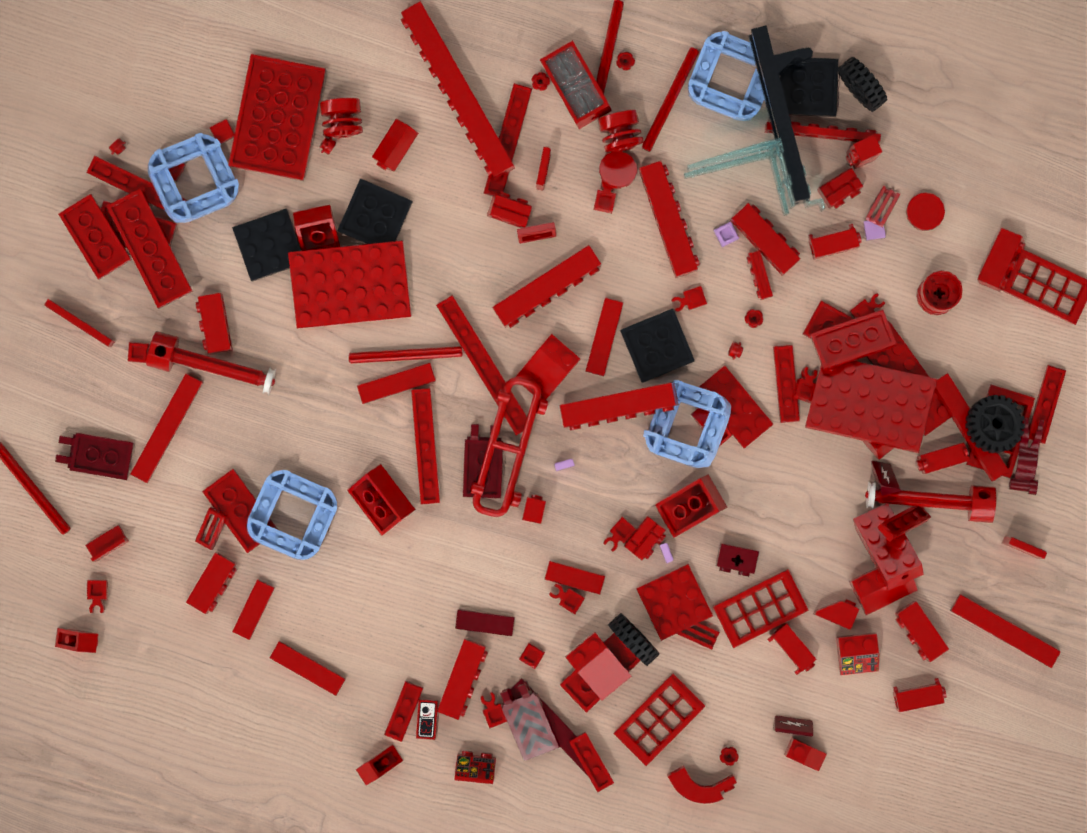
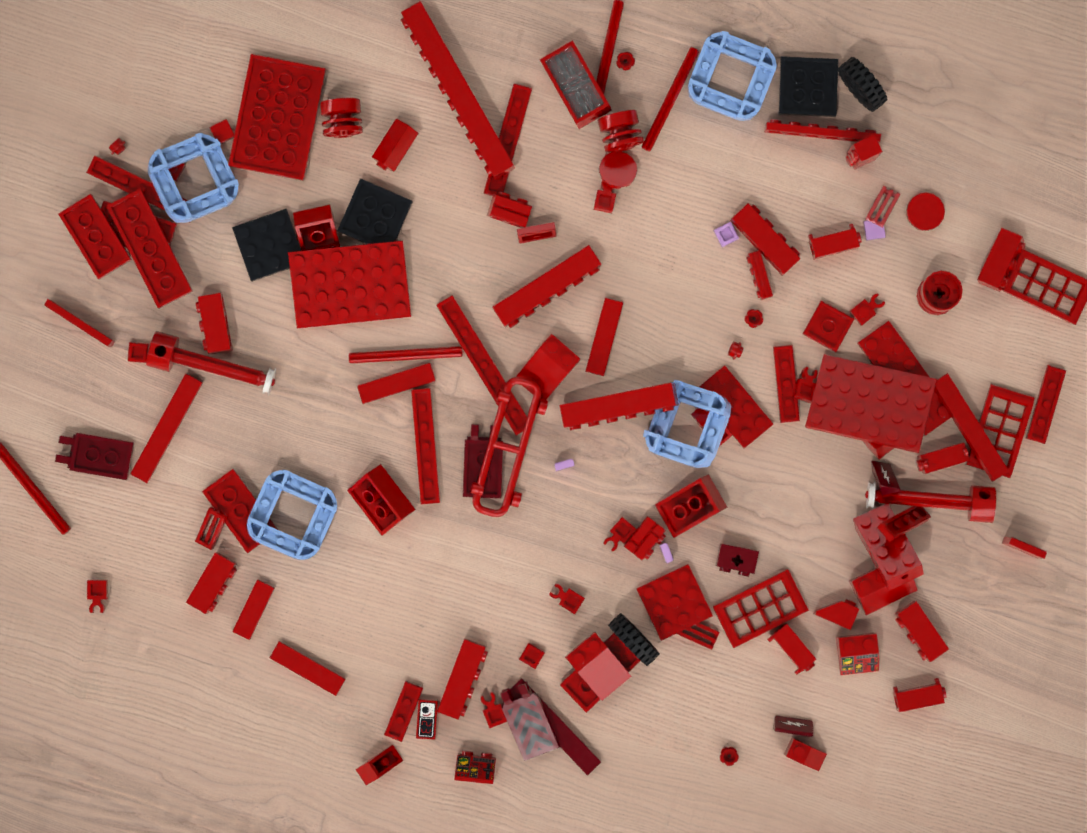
(76, 640): red slope -> none
(106, 543): red panel -> none
(327, 145): red plate -> none
(484, 623): dark red tile -> none
(534, 509): red brick -> none
(540, 86): red plate -> none
(543, 169): red tile -> none
(574, 577): red tile -> none
(591, 762): red plate -> none
(633, 745): red piece -> none
(657, 345): black plate -> none
(668, 220): red brick -> none
(692, 299): red plate -> none
(699, 793): red arch -> none
(784, 146): black piece -> none
(840, 188): red brick -> none
(853, 340): red plate -> none
(1005, 631): red tile -> none
(1008, 419): black wheel -> none
(1027, 462): dark red flag -> none

